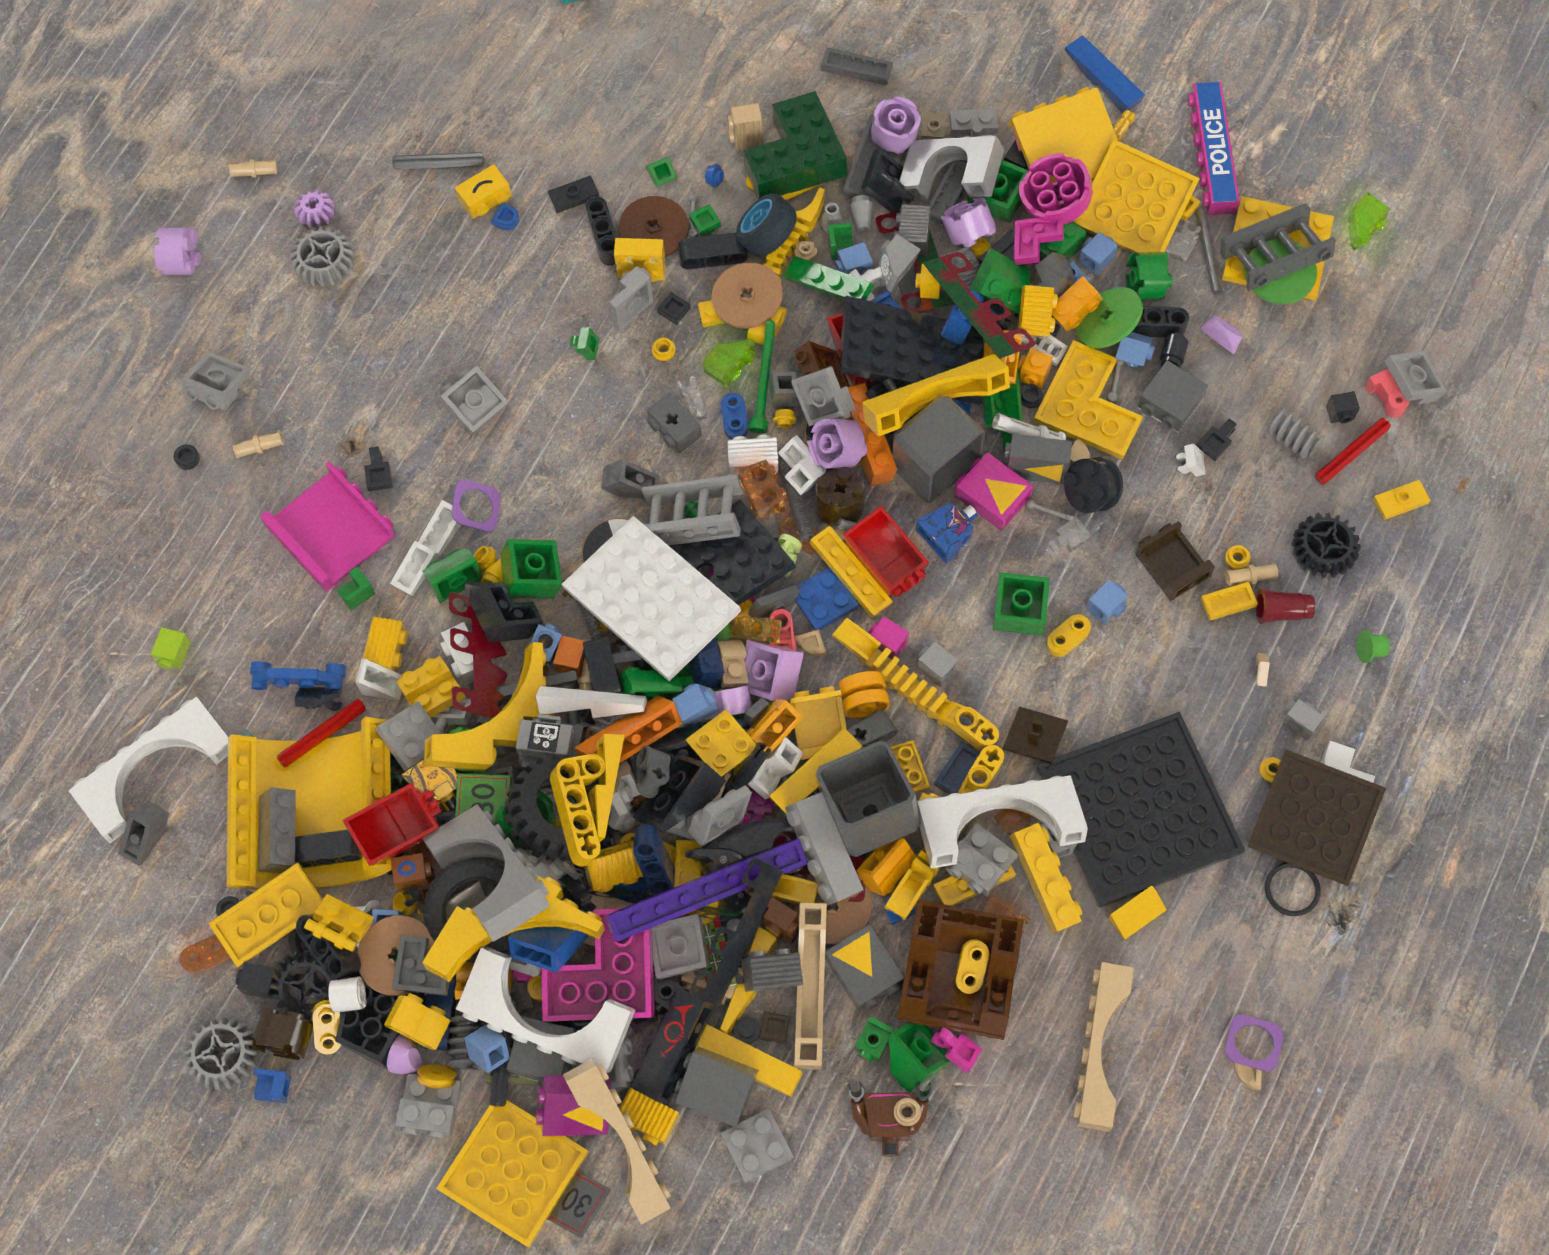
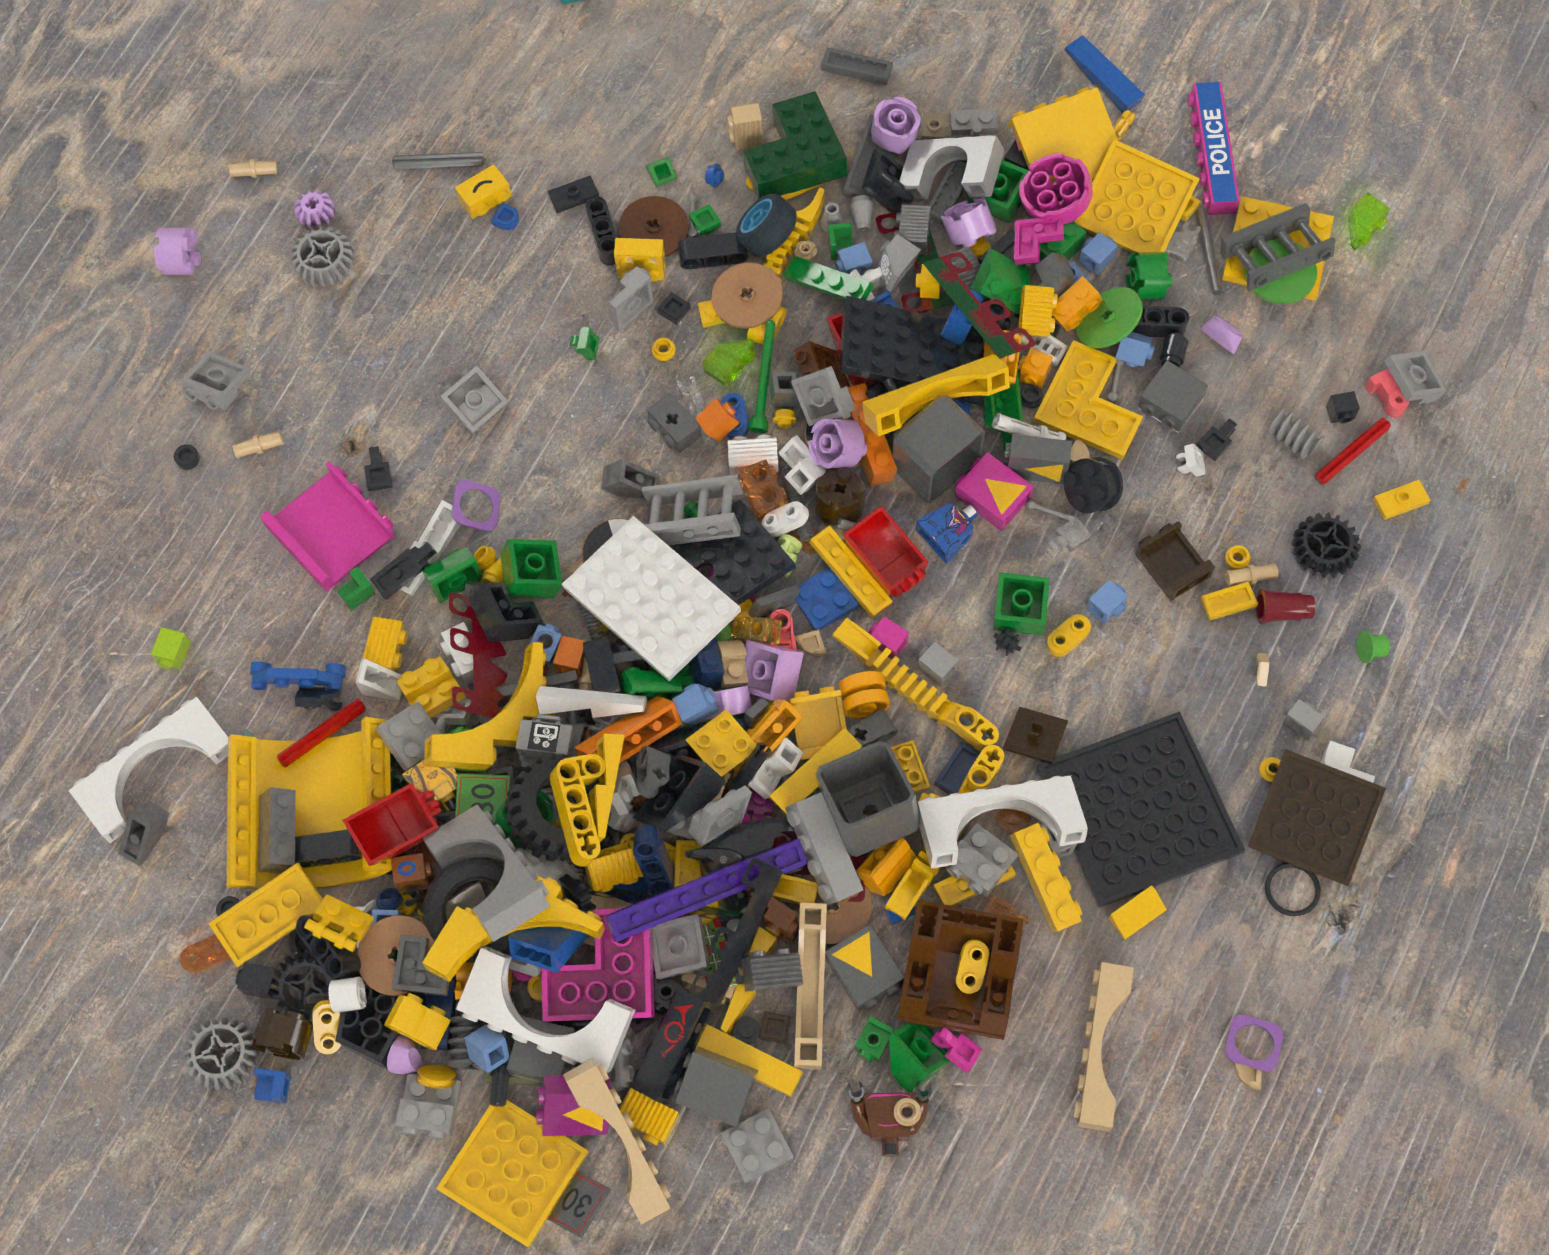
(389, 899): none -> dark blue plate
(402, 569): none -> black hinge
(718, 419): none -> orange brick
(783, 521): none -> white plate
(1007, 642): none -> black wheel

